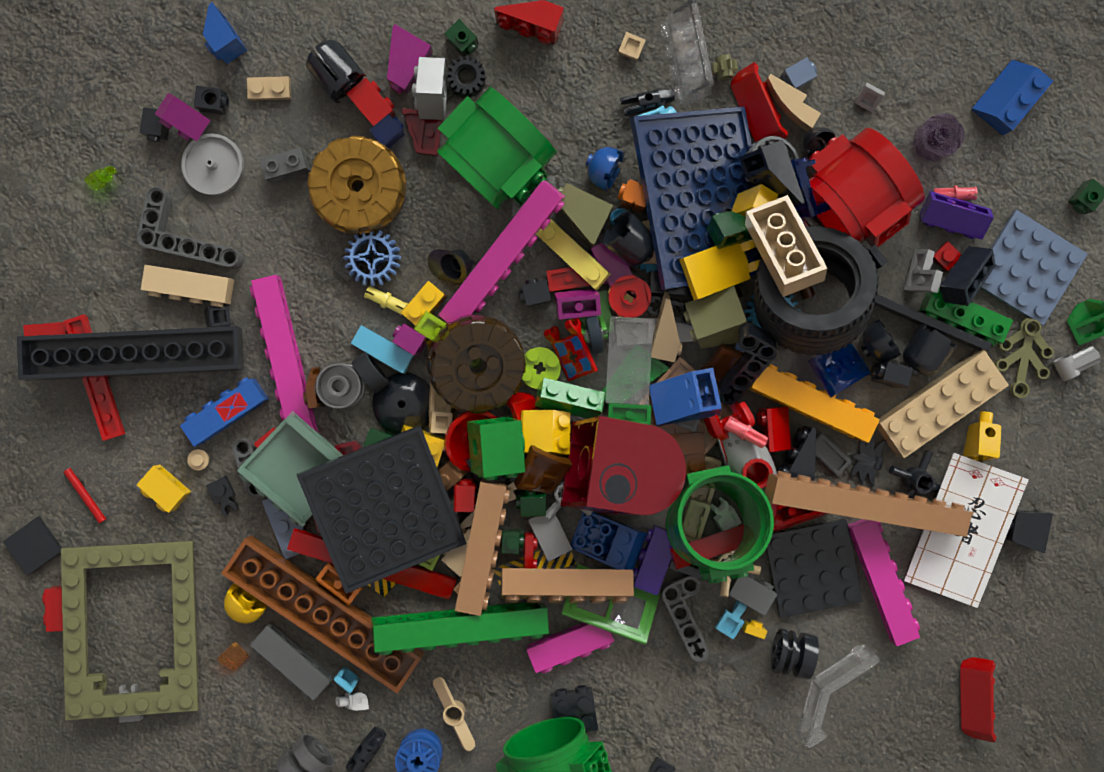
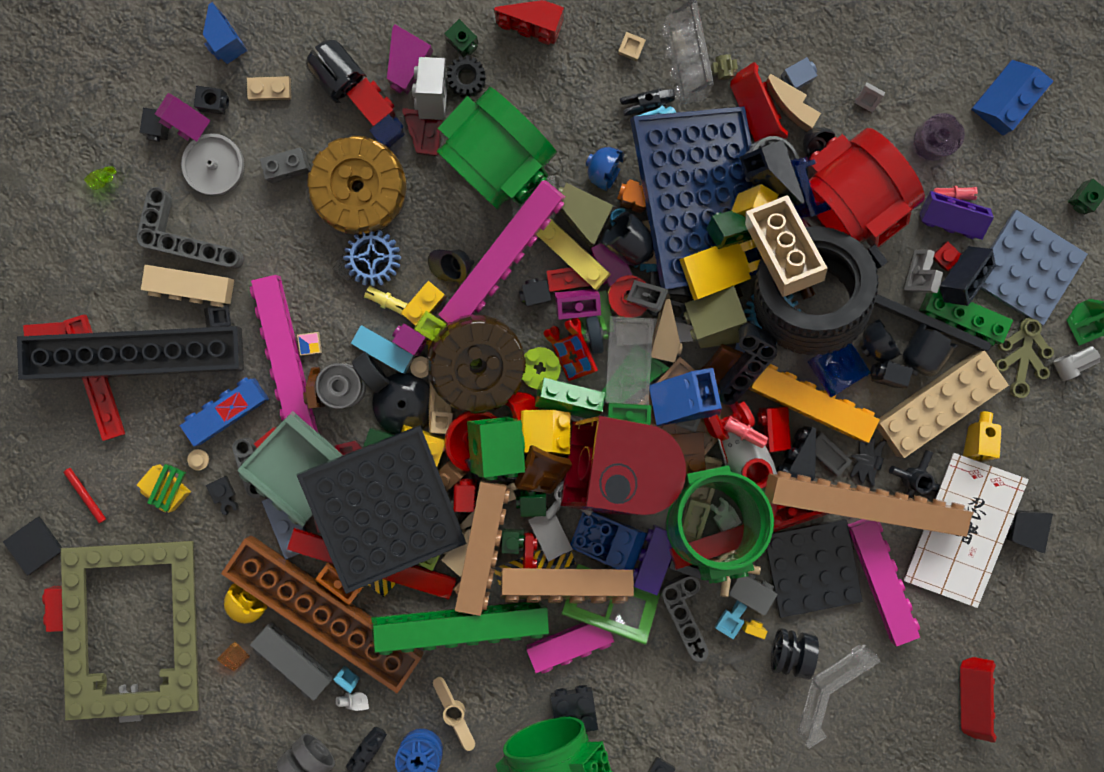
(159, 503): none -> green tile
(309, 343): none -> tile
(419, 367): none -> tan plate
(647, 296): none -> dark grey slope

